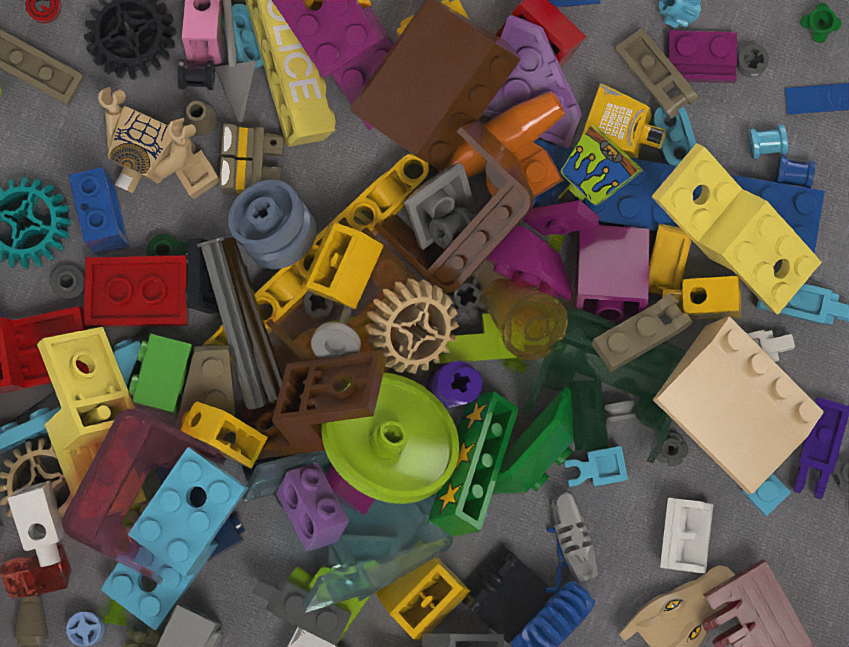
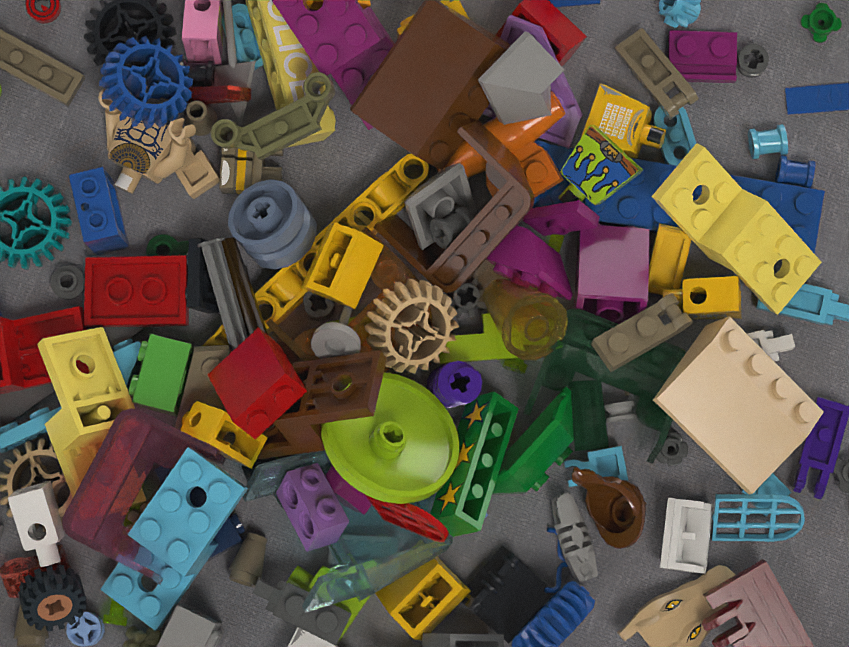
(52, 598): none -> black wheel
(158, 61): none -> blue gear
(220, 94): none -> clear red tile
(249, 561): none -> dark tan cone
(256, 383): none -> red brick
(282, 126): none -> olive plate
(417, 525): none -> red window
(521, 81): none -> light grey slope
(614, 507): none -> reddish brown piece
(742, 524): none -> medium azure window

